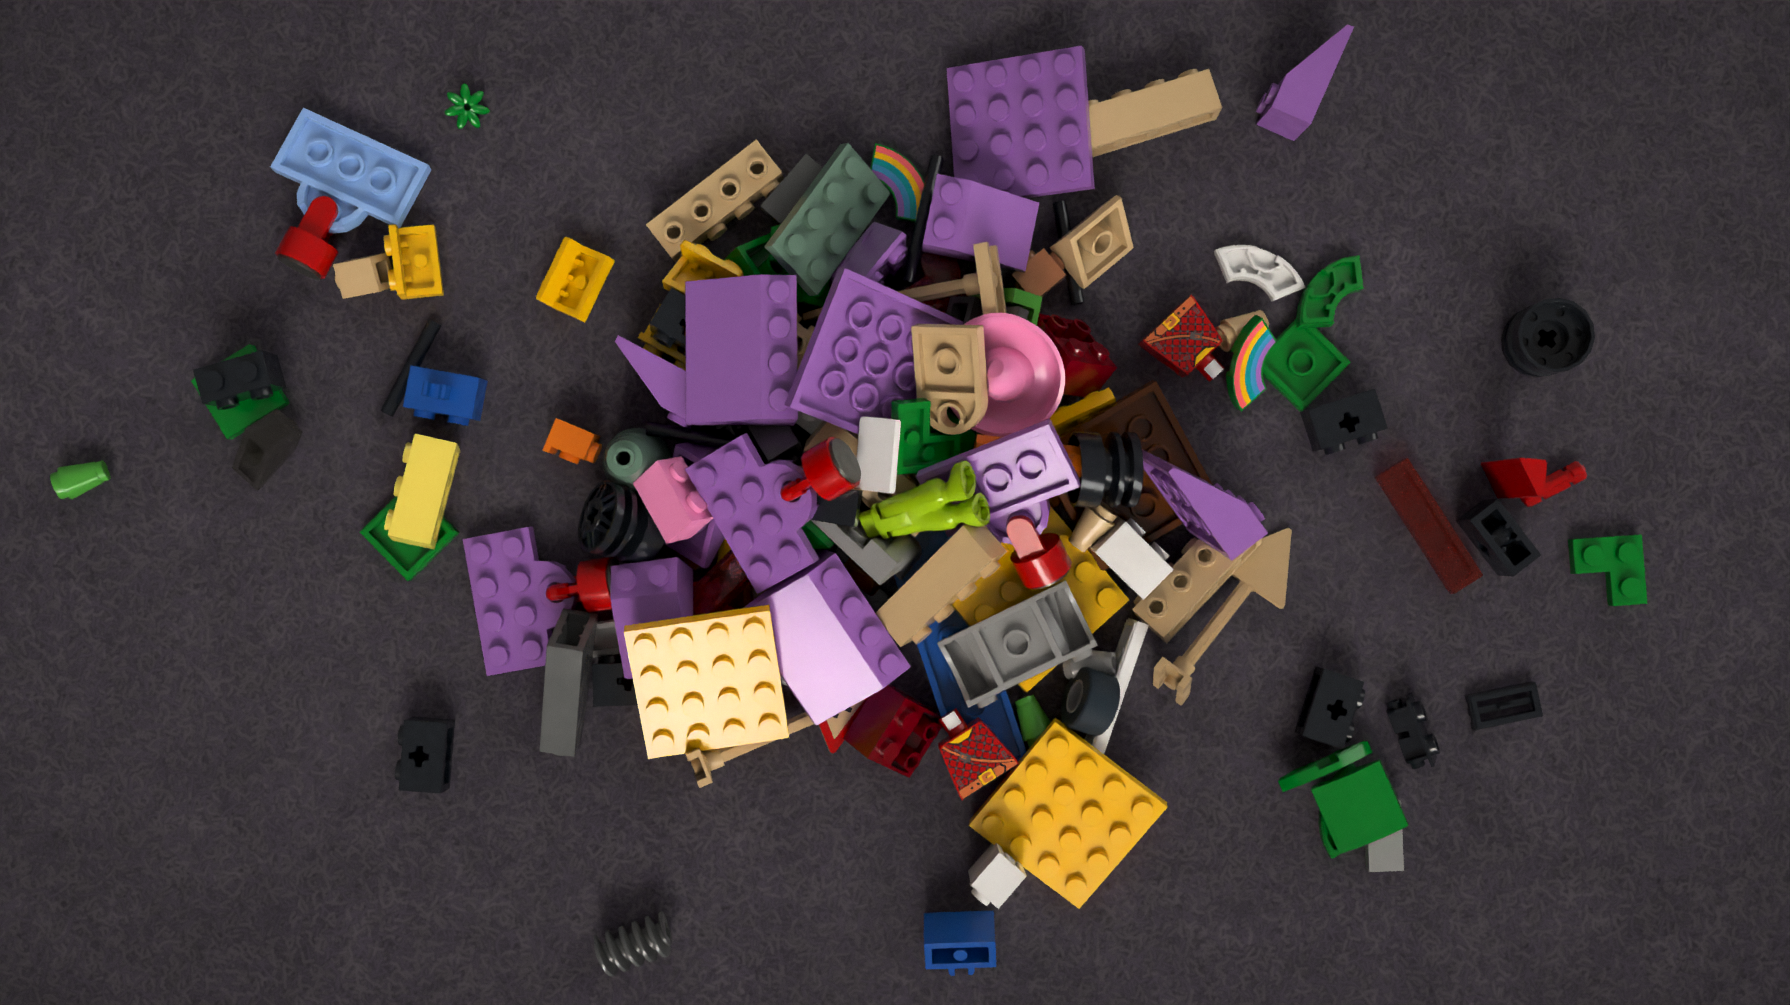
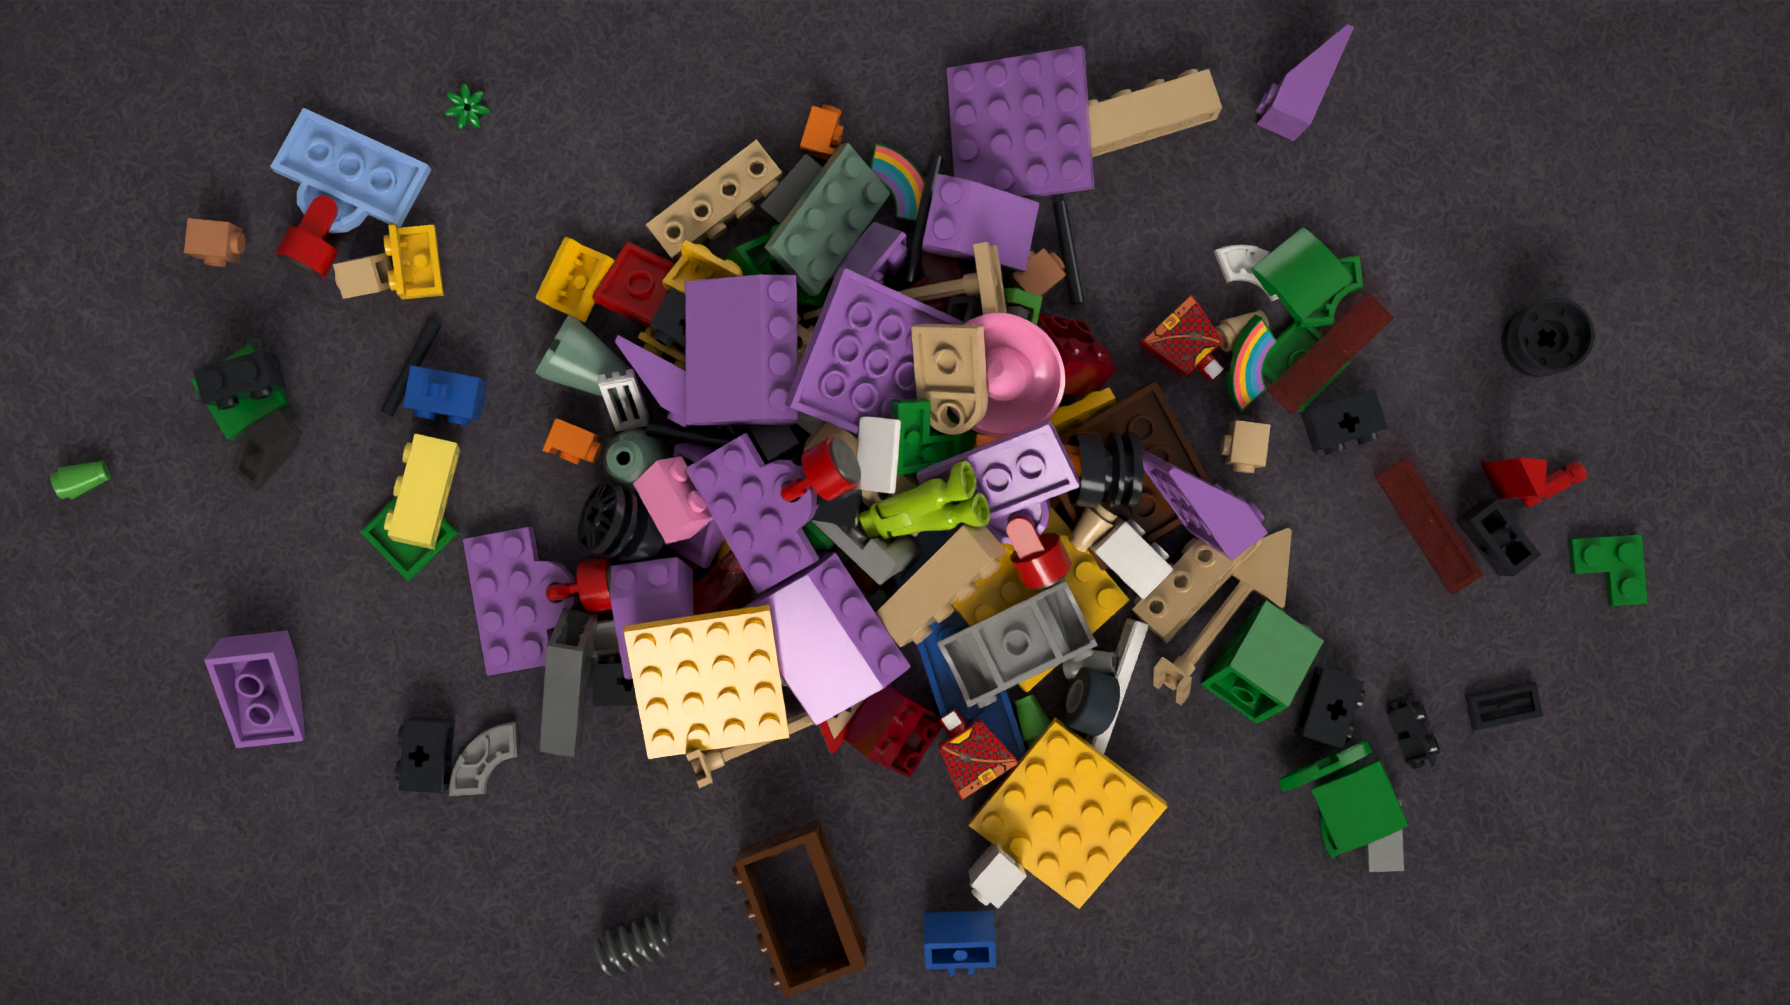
(214, 241): none -> nougat brick
(258, 688): none -> medium lavender slope
(481, 757): none -> light grey tile
(578, 359): none -> sand green cone
(619, 382): none -> white tile
(634, 284): none -> red tile
(770, 939): none -> reddish brown hose
(822, 132): none -> orange brick
(1095, 243): tan slope -> none
(1245, 445): none -> tan brick
(1263, 663): none -> green slope
(1301, 273): none -> green slope
(1330, 353): none -> clear red plate

